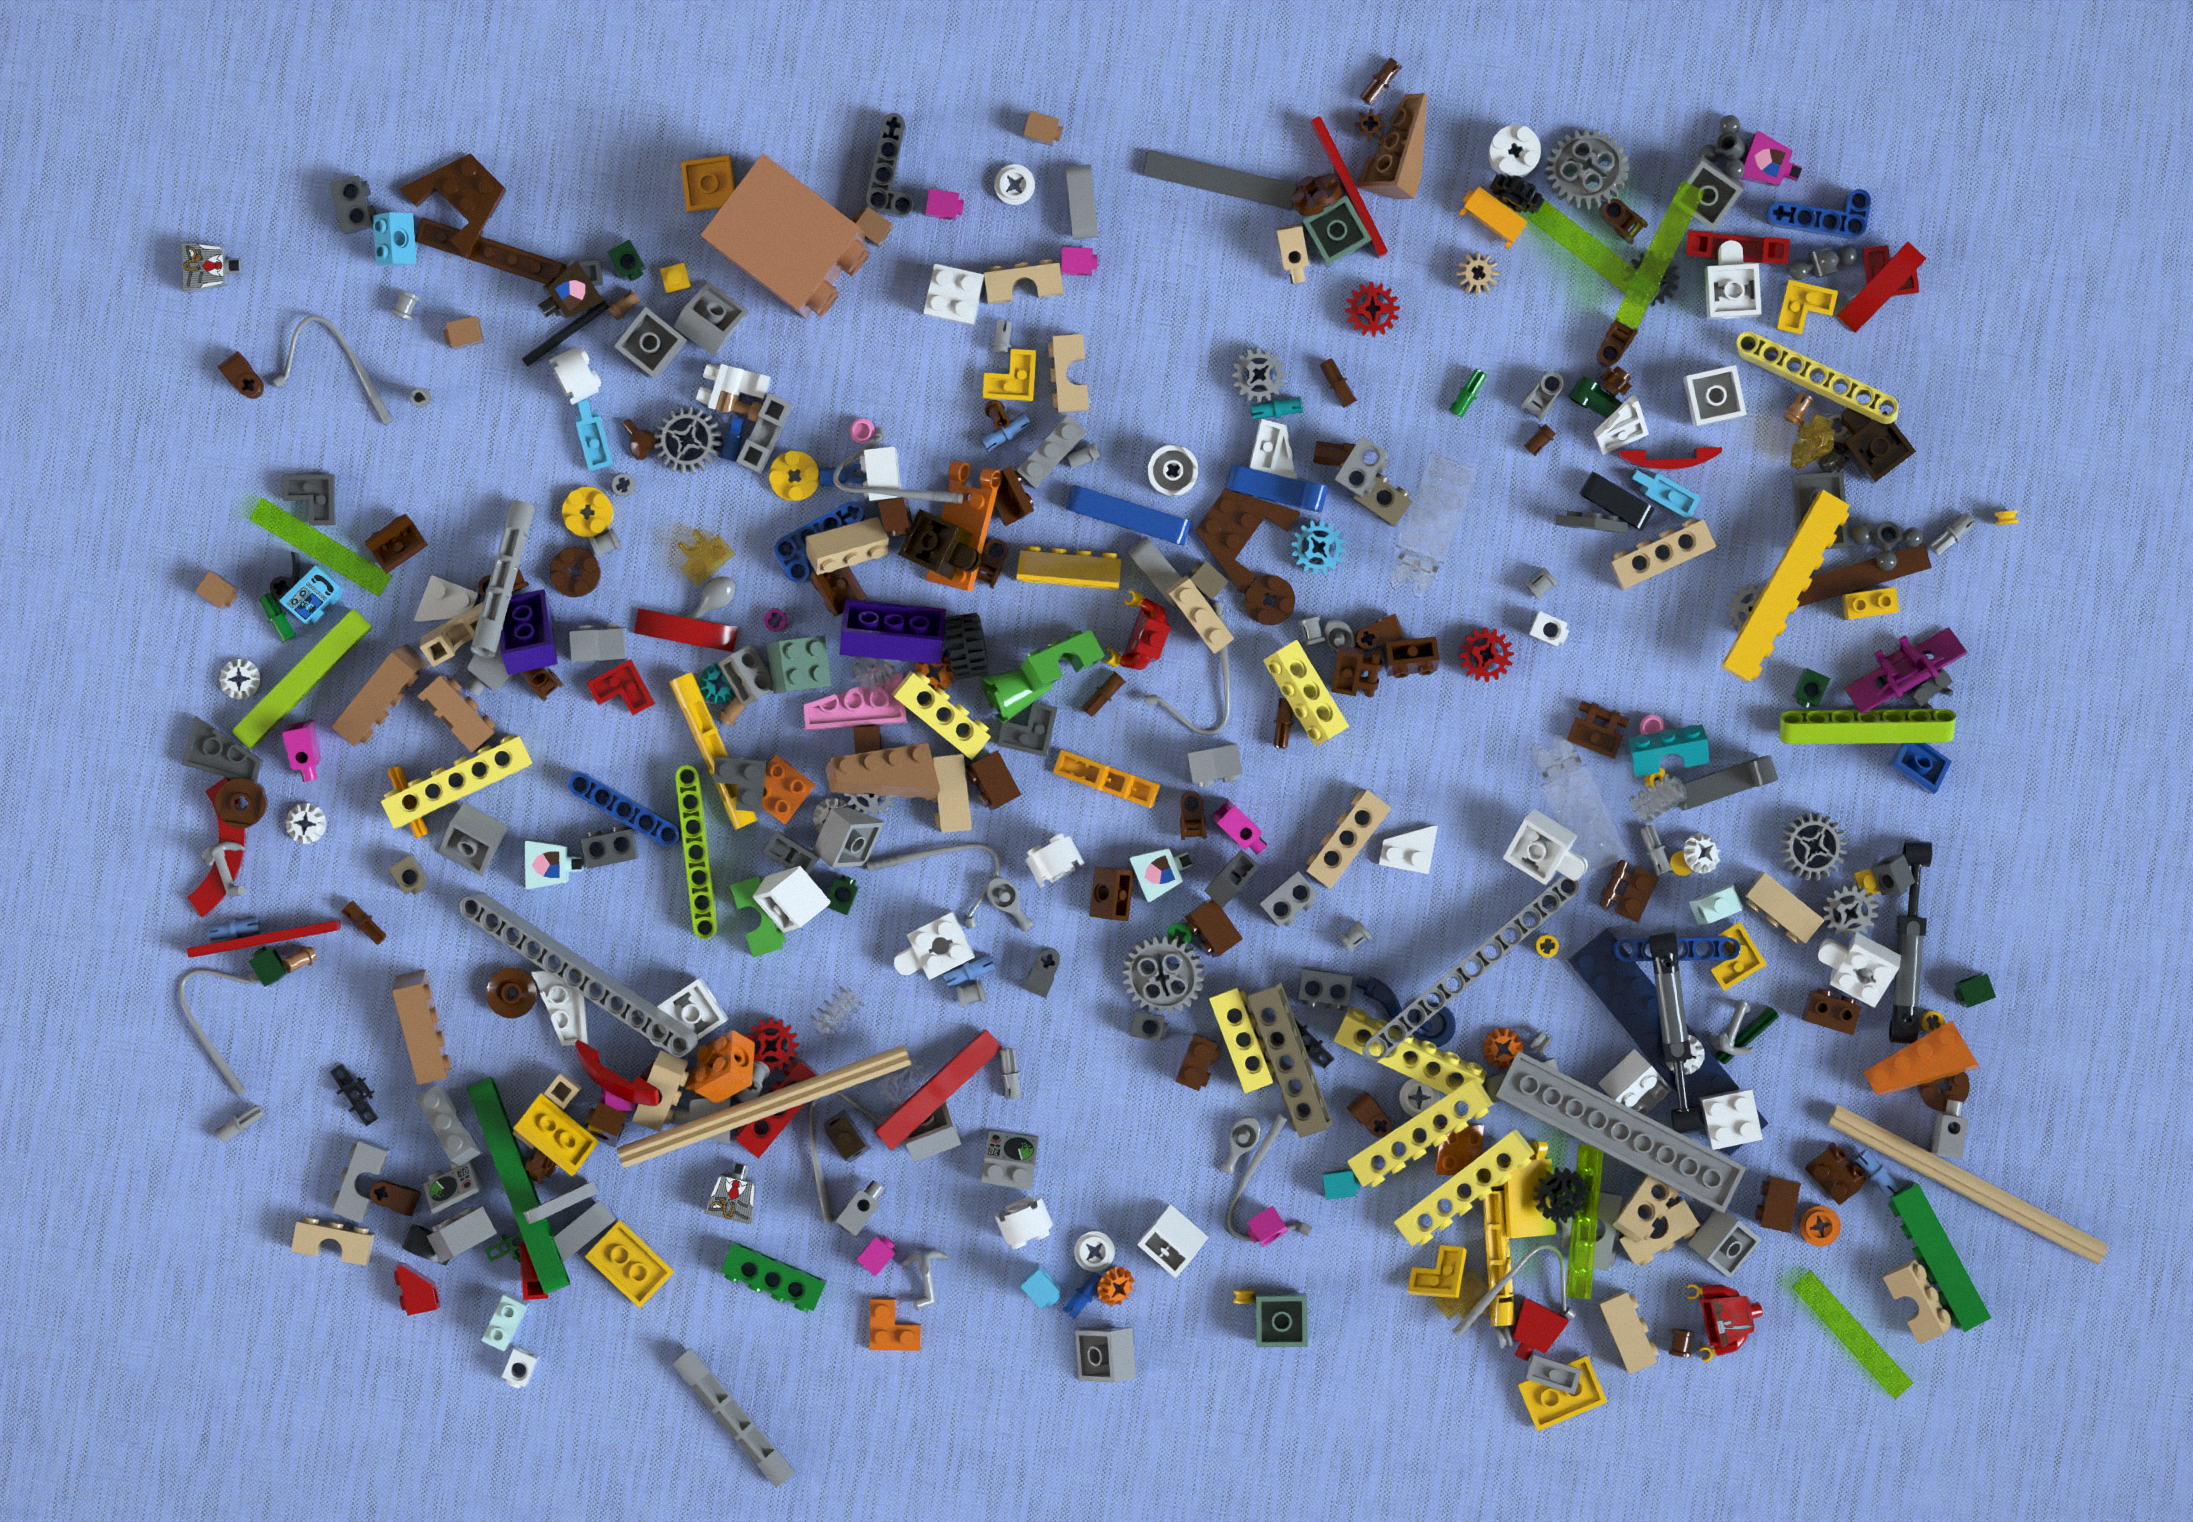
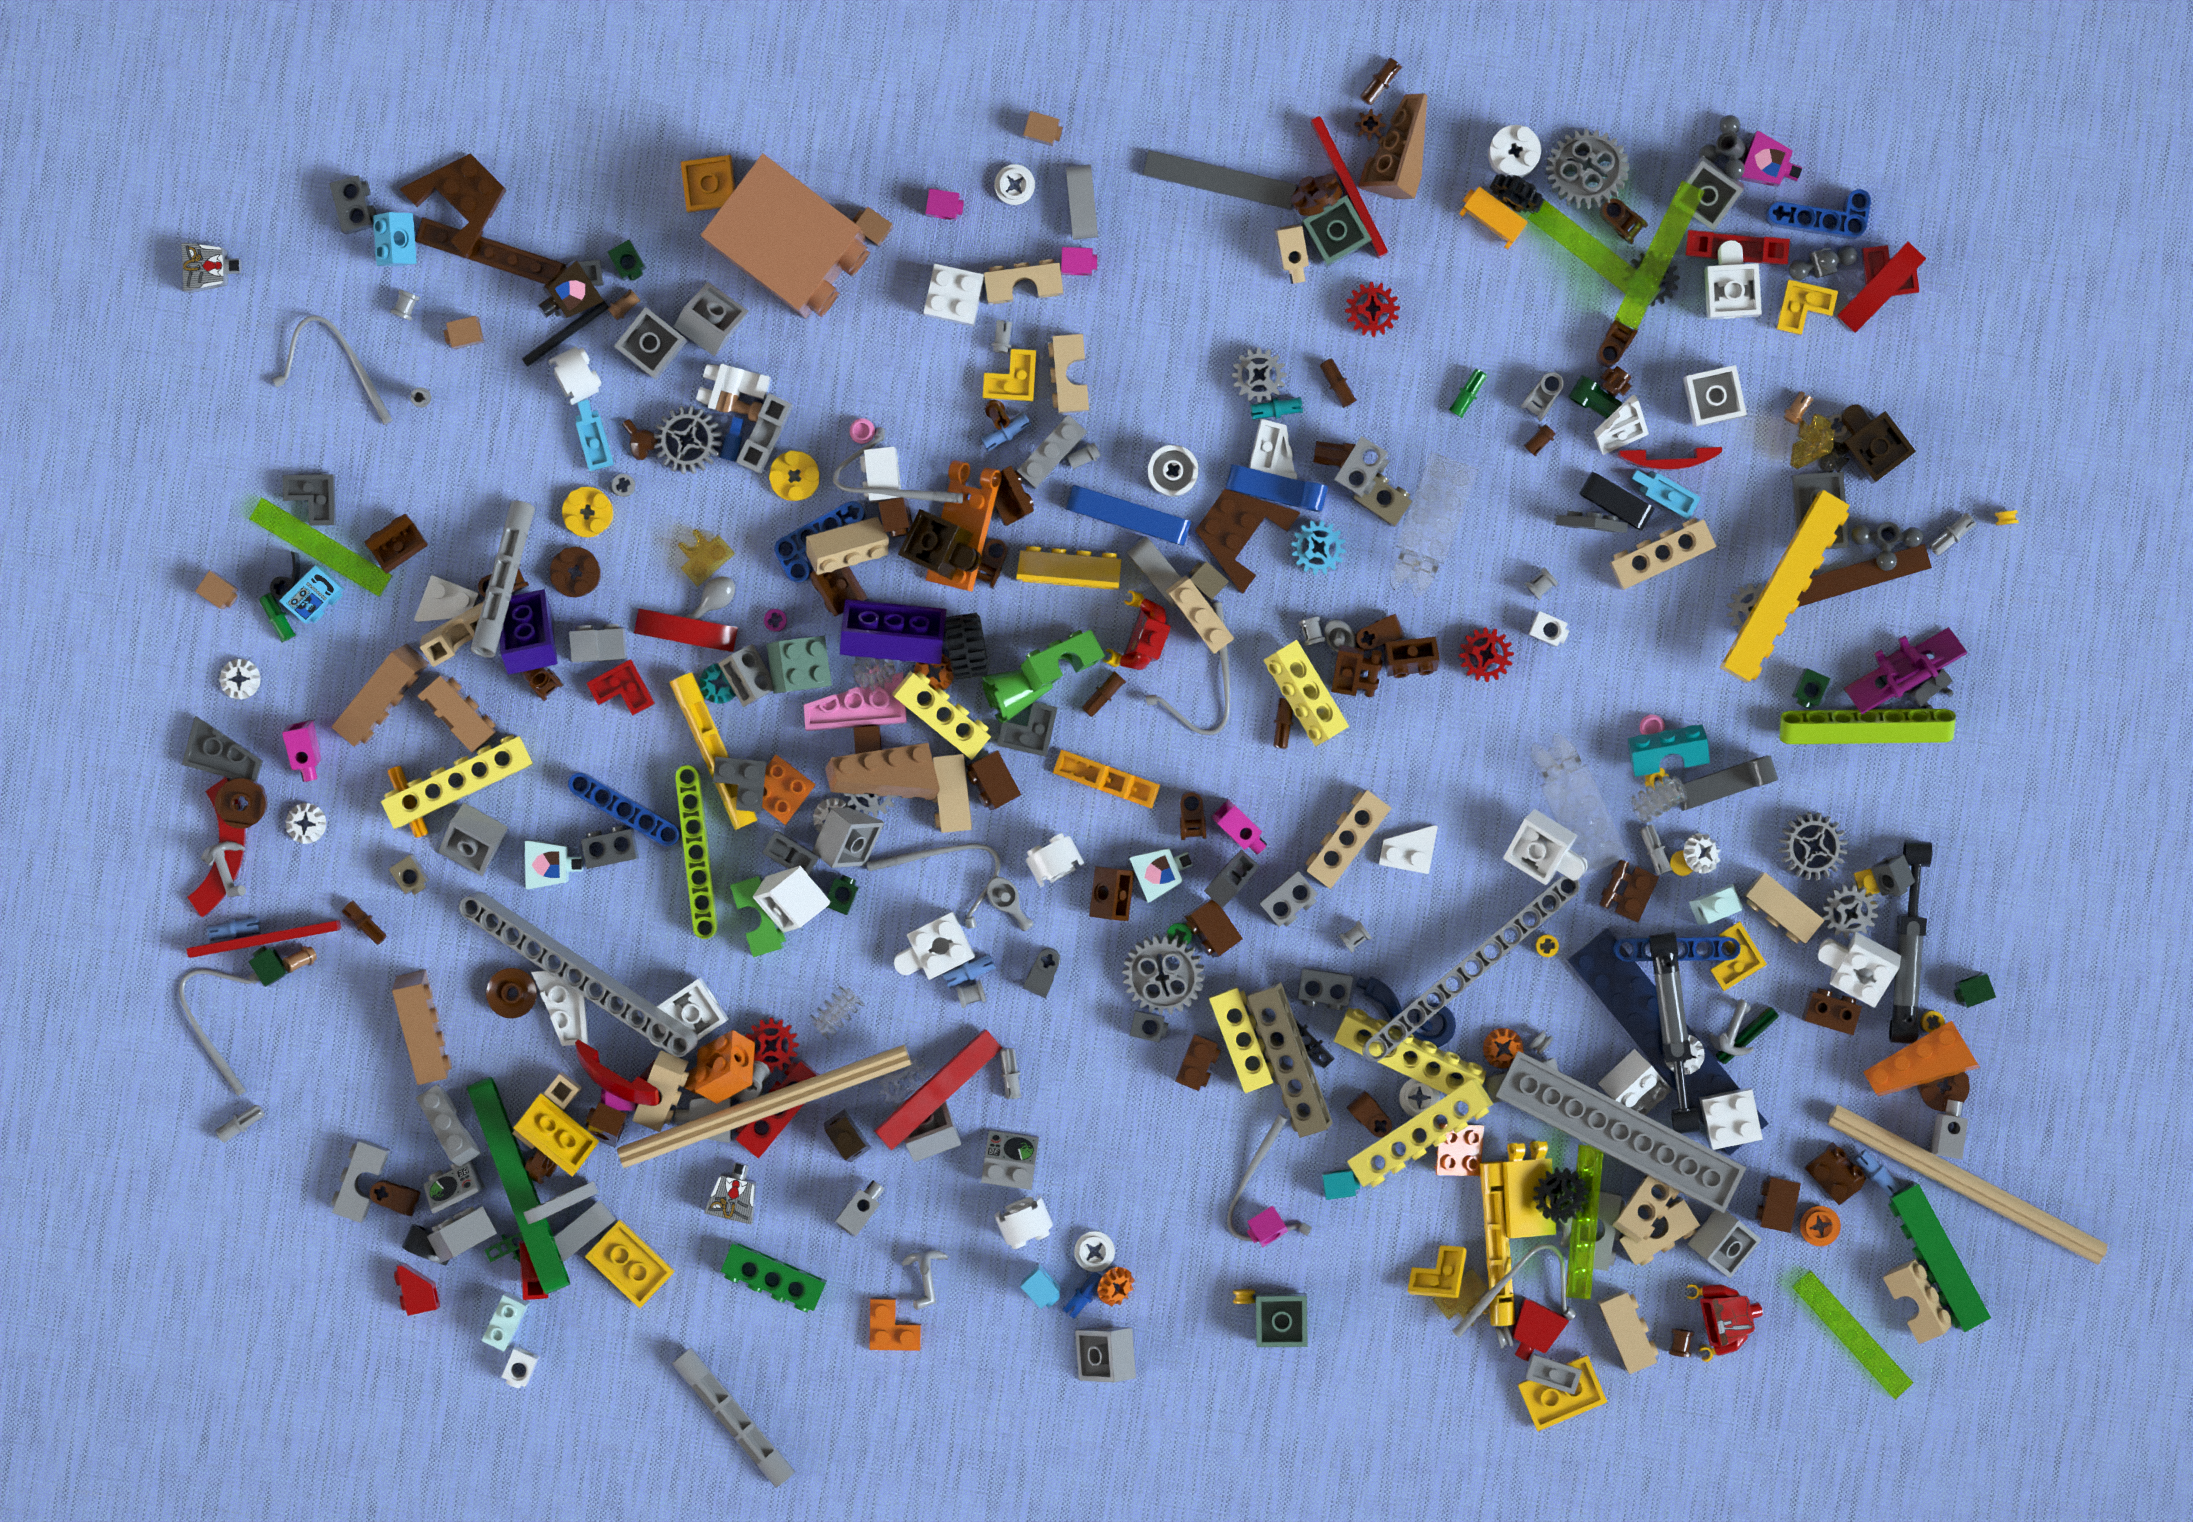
(239, 373): reddish brown piece -> none
(302, 679): lime beam -> none
(355, 1242): tan arch -> none
(362, 1098): black piece -> none
(488, 672): light grey torso -> none
(605, 543): light grey bush -> none
(675, 278): yellow plate -> none
(732, 712): medium nougat pin -> none
(819, 1178): light grey piece -> none
(827, 474): blue bar -> none
(877, 1254): dark pink brick -> none
(890, 164): dark grey beam -> none
(1172, 1241): white slope -> none
(1215, 764): light grey brick -> none
(1242, 1139): light grey piece -> none
(1264, 613): reddish brown plate -> none
(1411, 1224): light yellow brick -> none
(1486, 272): tan gear -> none
(1596, 737): reddish brown plate -> none
(1824, 387): light yellow beam -> none
(1870, 603): yellow brick -> none
(1921, 765): blue slope -> none

